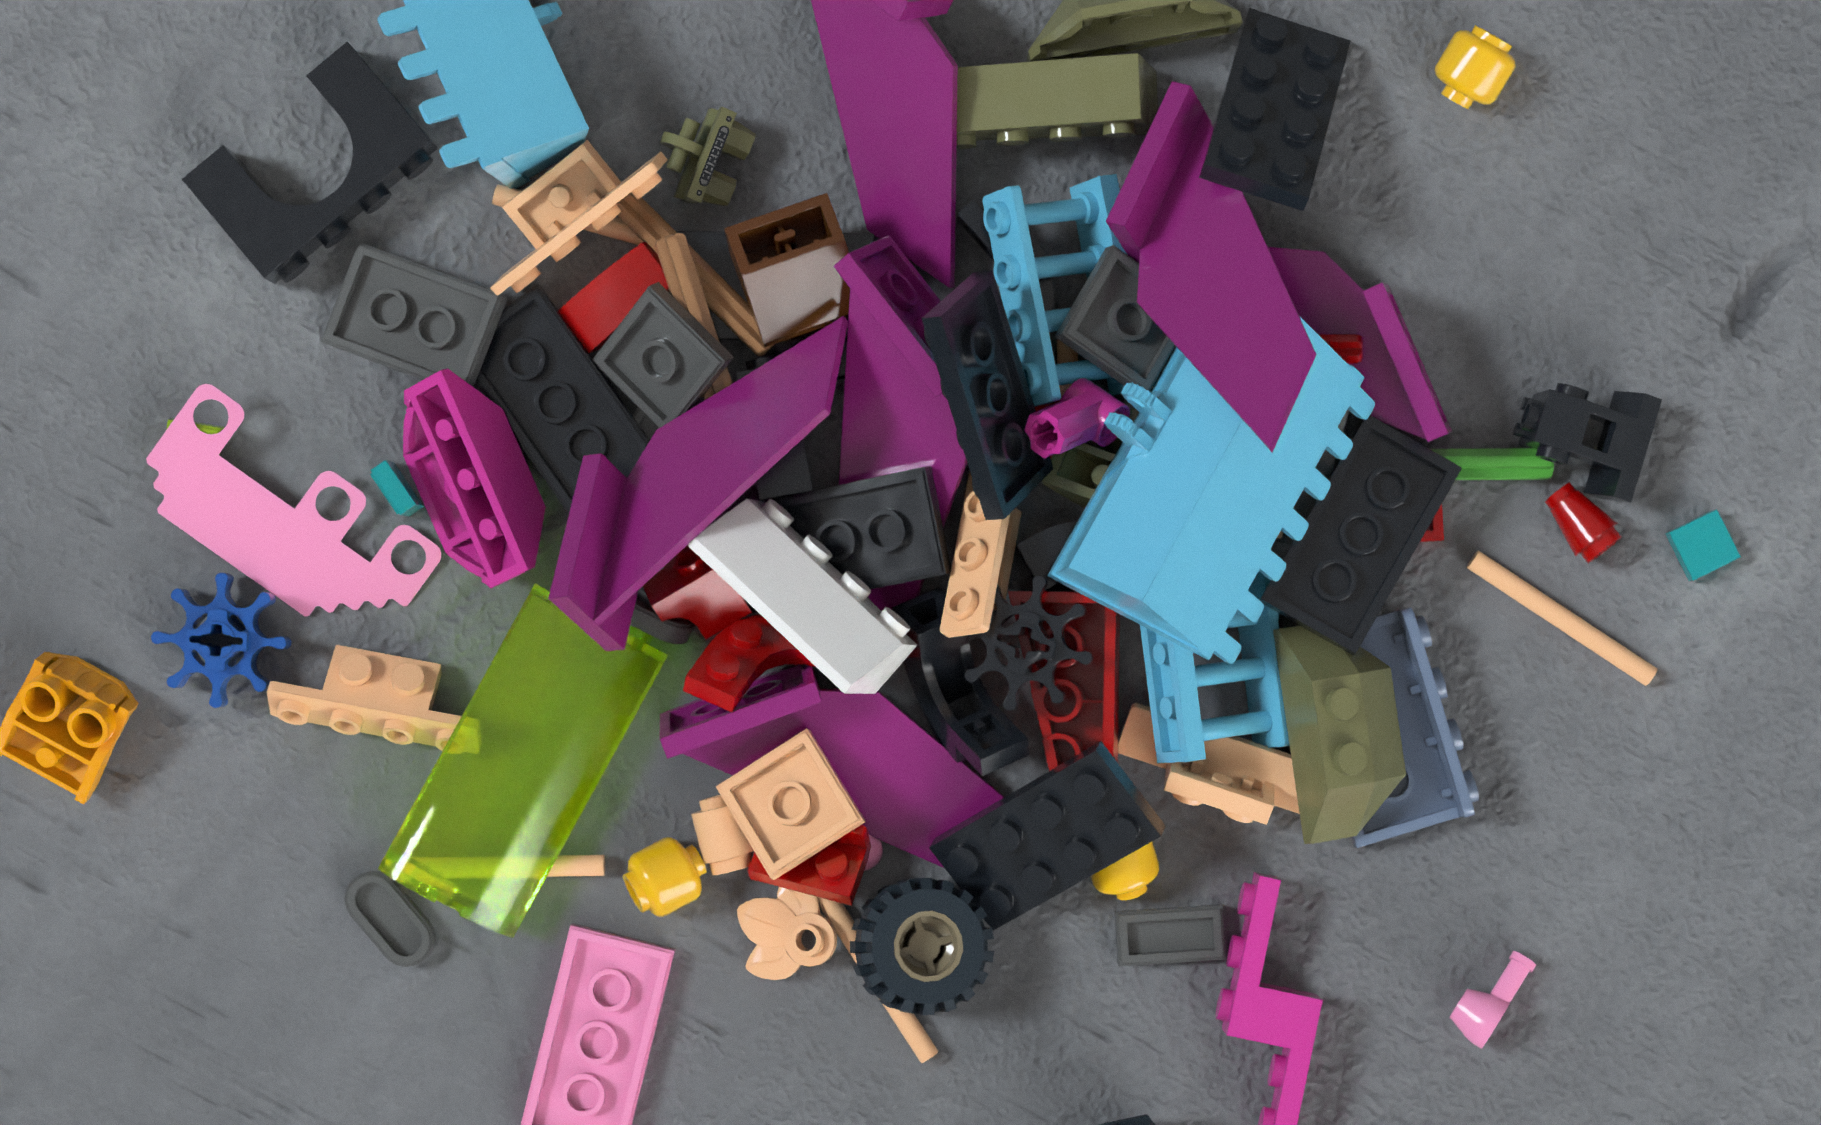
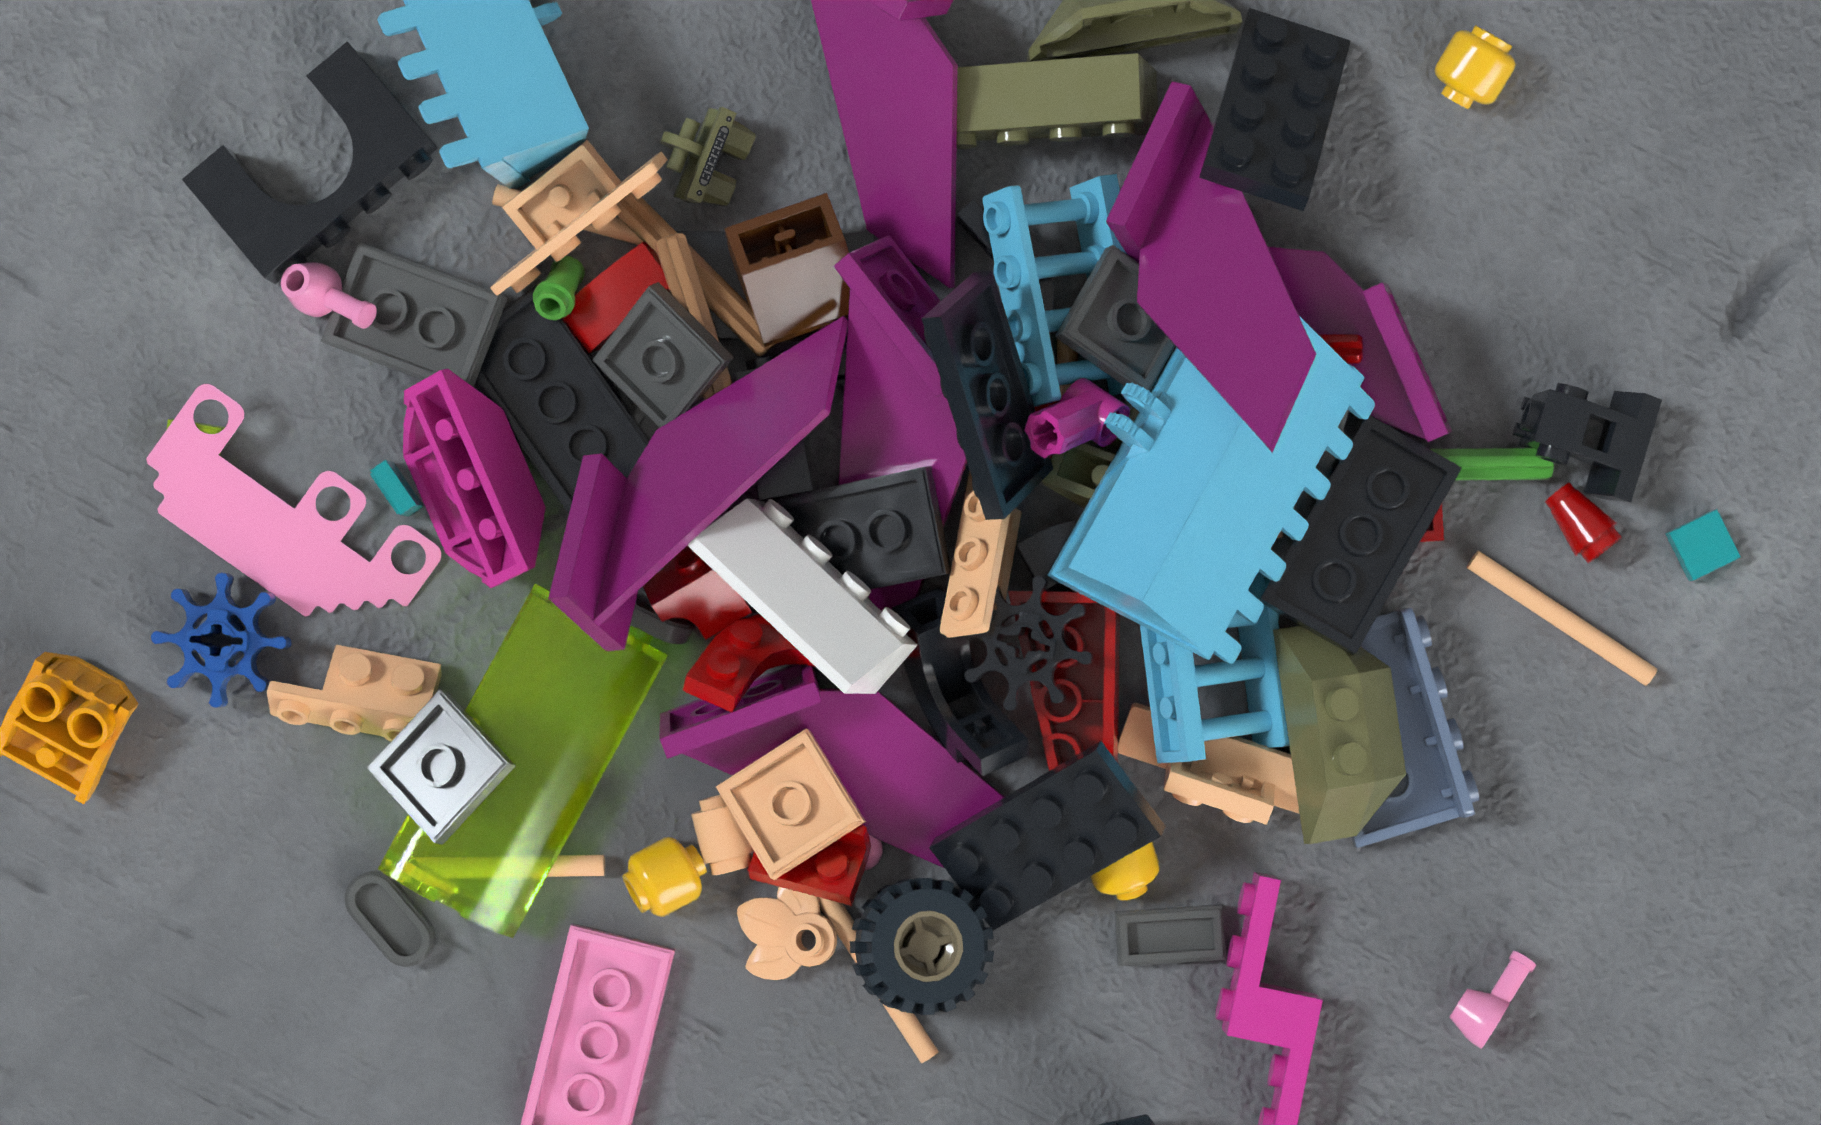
(318, 290): none -> bright pink bar
(441, 767): none -> tile
(555, 295): none -> bright green pin

